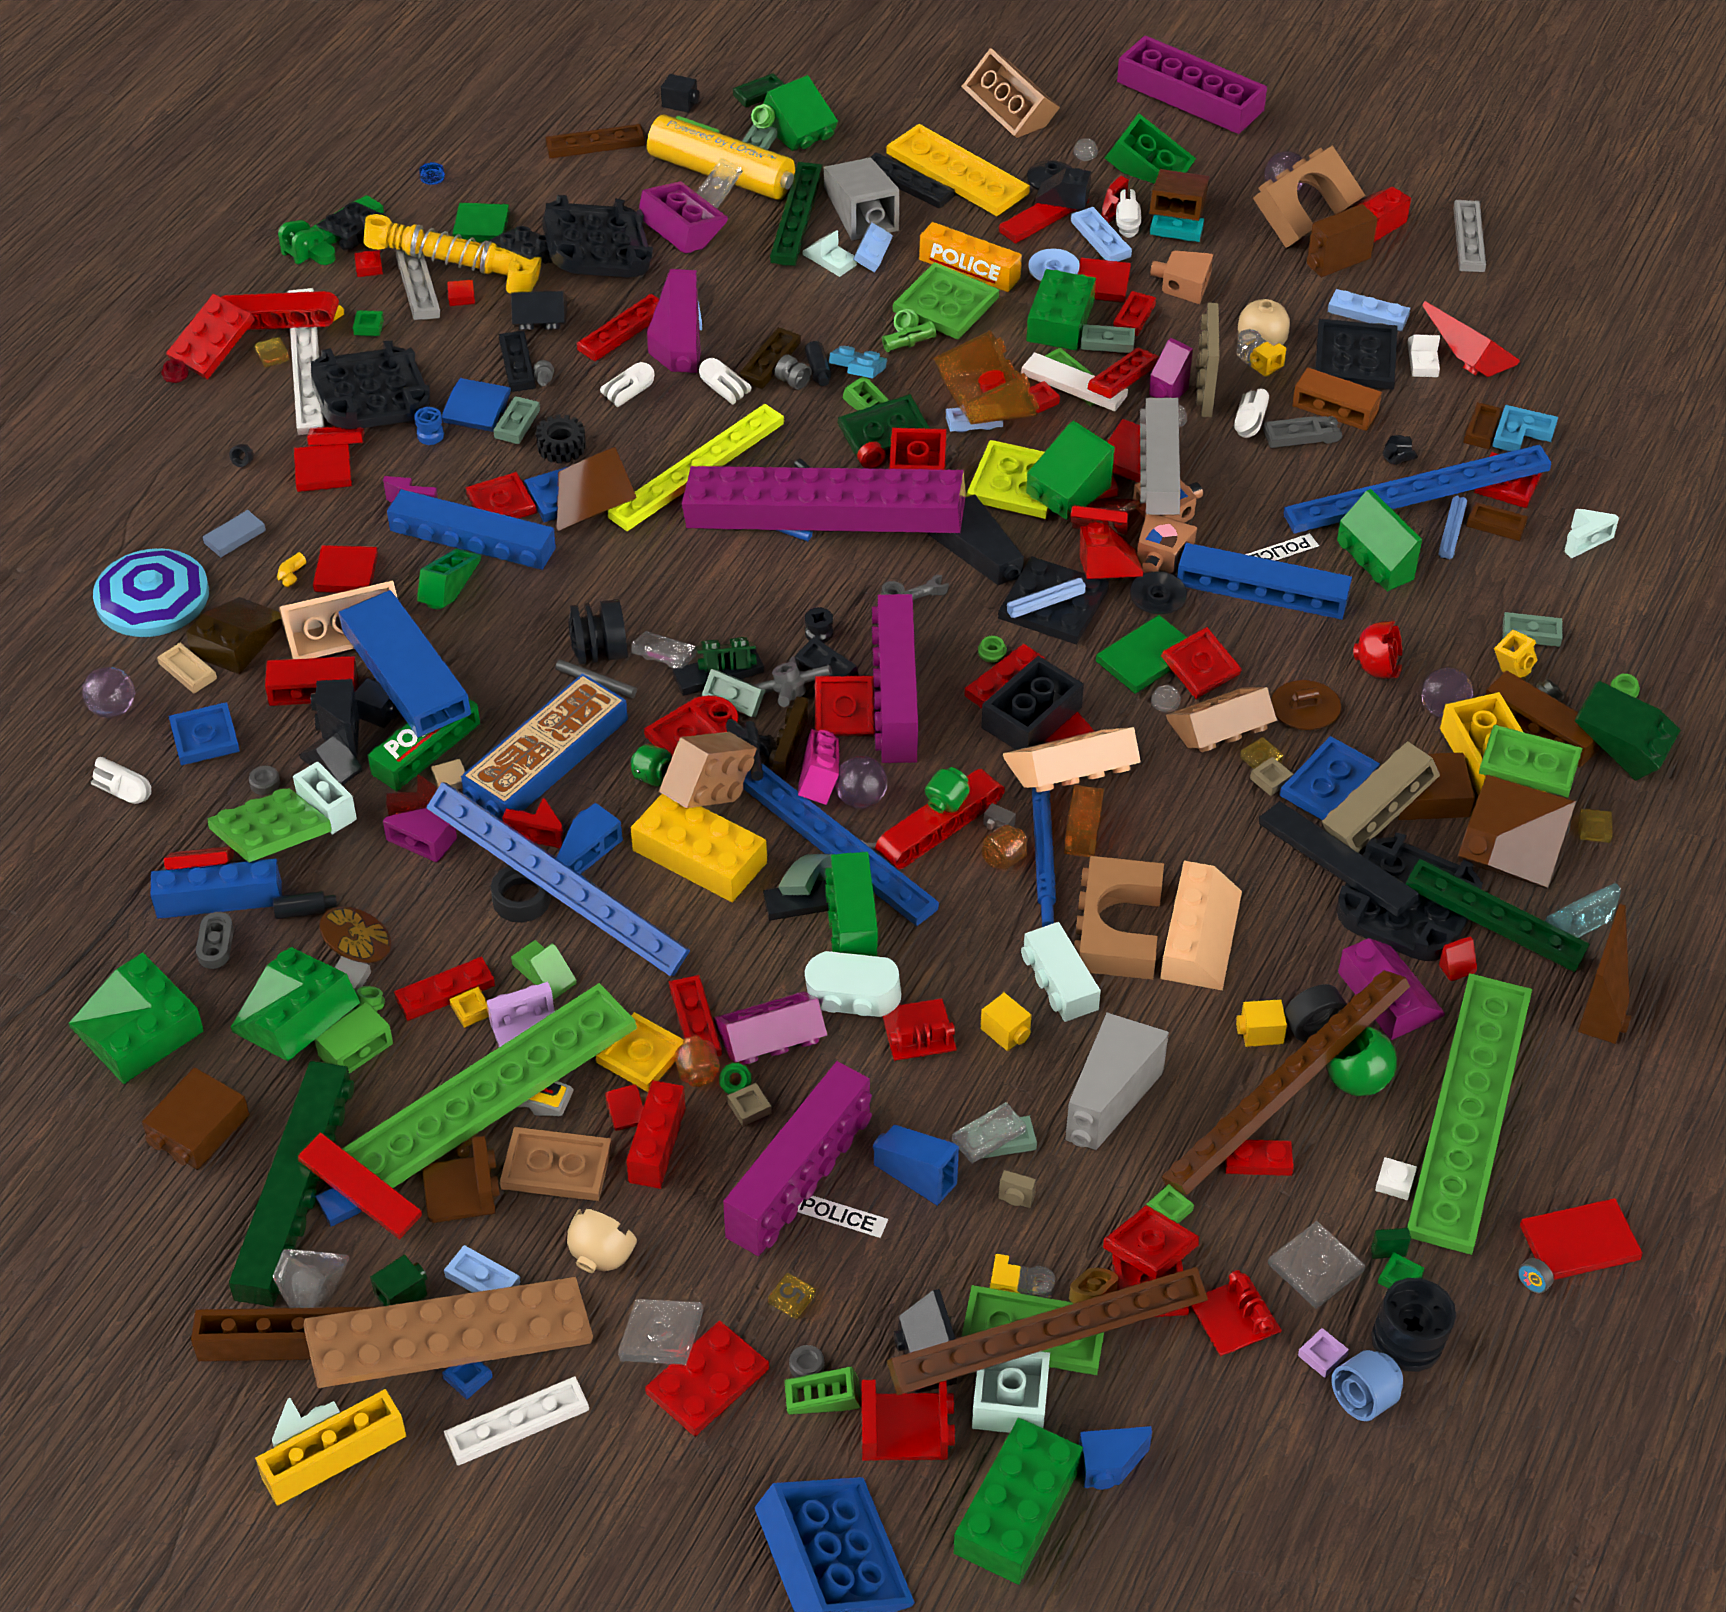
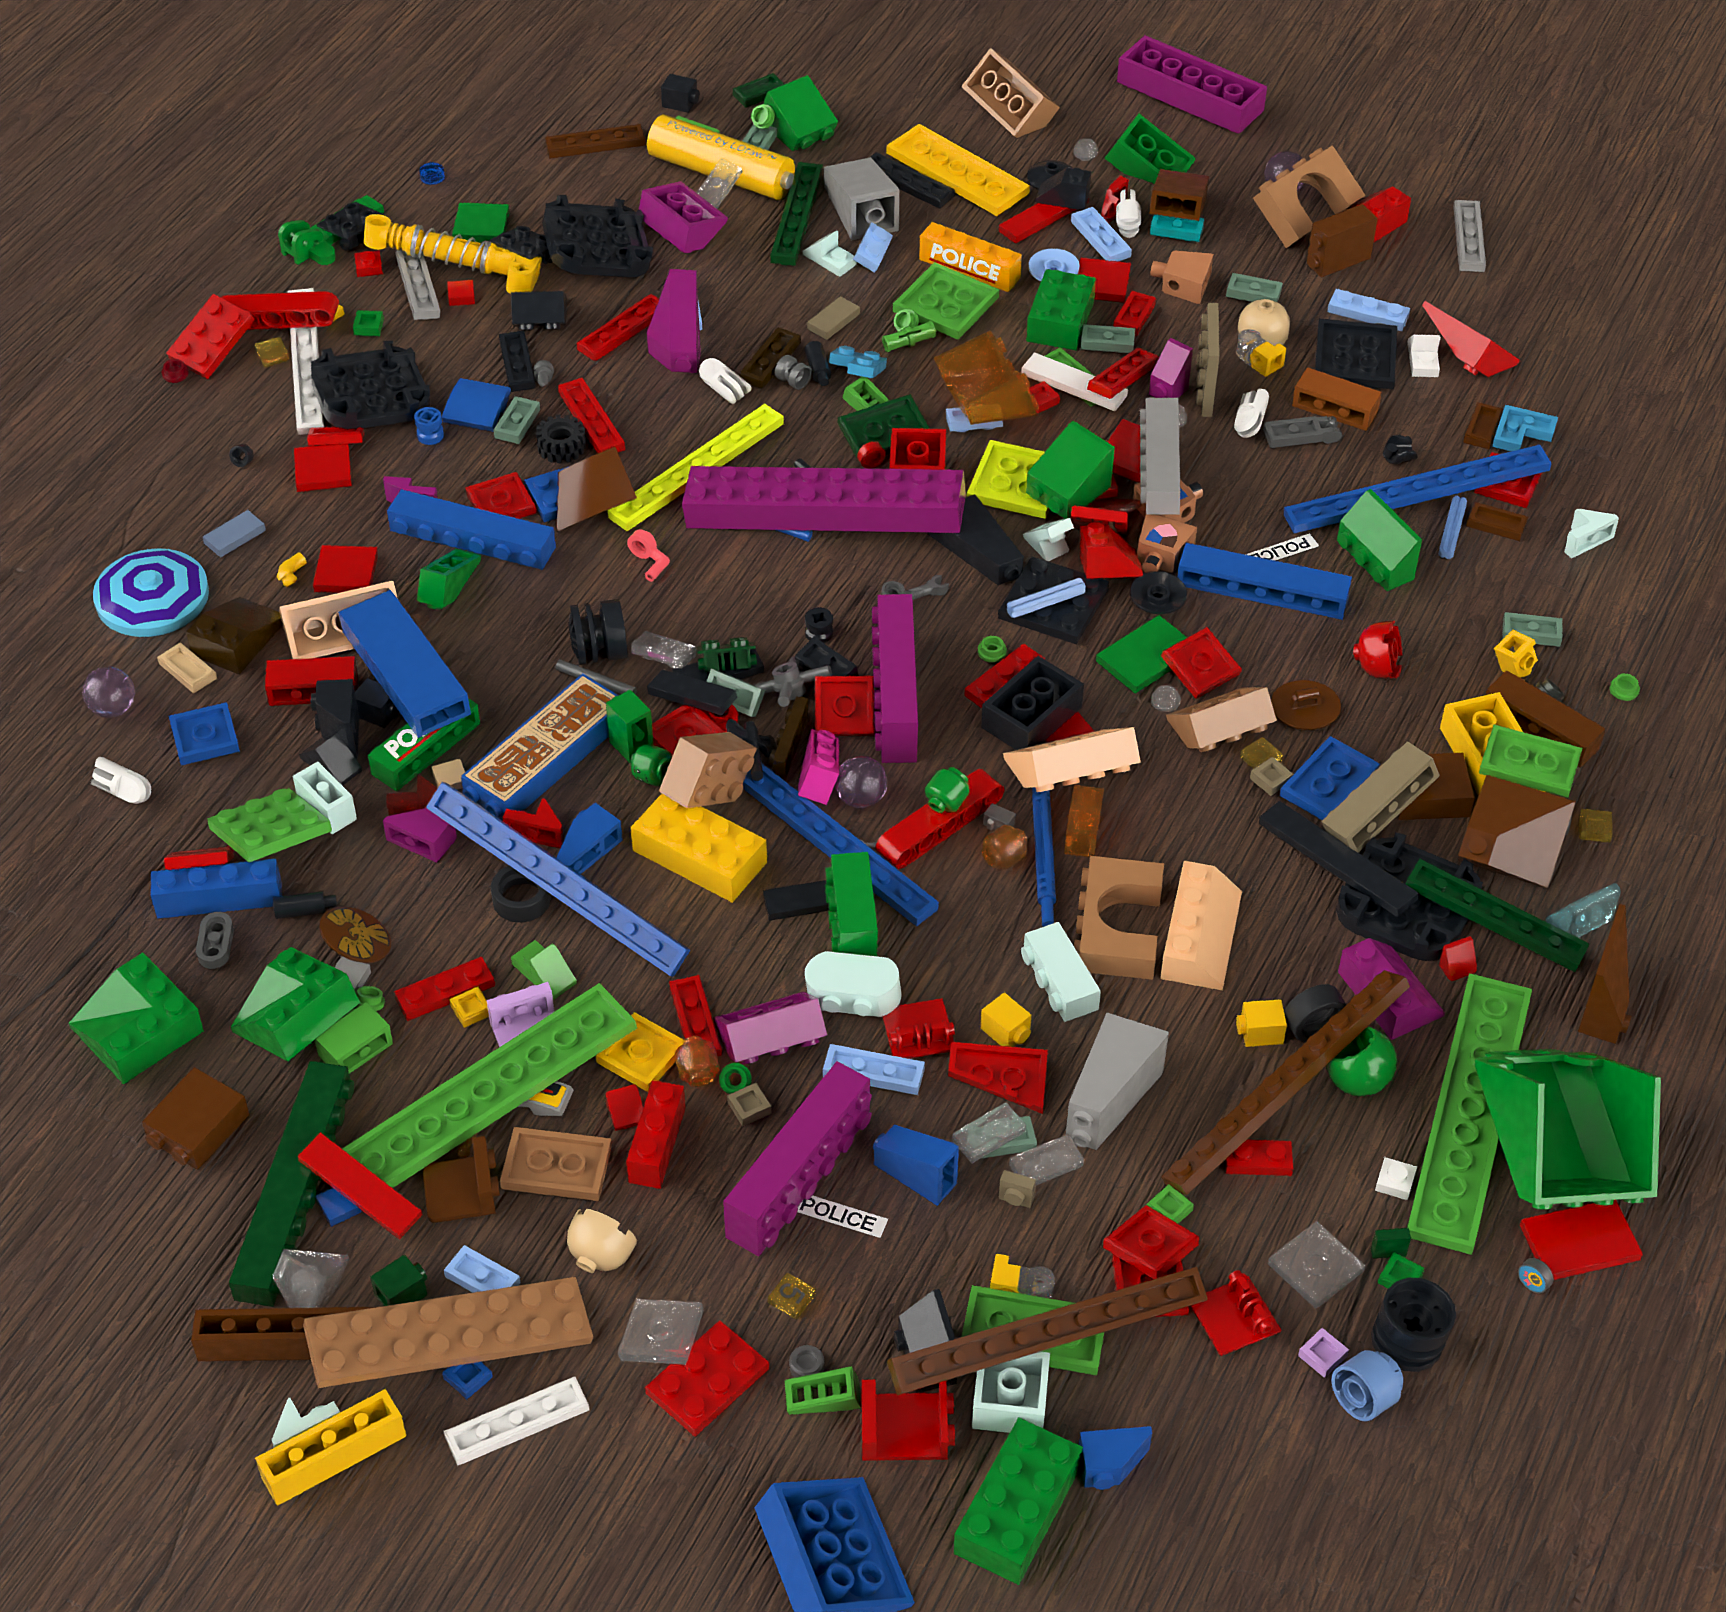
(264, 780): flat silver tile -> none
(595, 421): none -> red plate
(628, 383): white arm -> none
(628, 724): none -> green brick
(644, 546): none -> coral plate
(692, 692): none -> black tile
(803, 874): sand green slope -> none
(833, 318): none -> dark tan tile
(882, 1069): none -> light blue plate
(991, 380): red tile -> none
(1002, 1071): none -> red wing
(1048, 1160): none -> clear plate
(1050, 538): none -> light aqua slope
(1093, 1283): pearl gold plate -> none
(1253, 288): none -> sand green plate
(1445, 687): clear purple piece -> none
(1574, 1125): none -> green windscreen
(1627, 729): dark green slope -> none

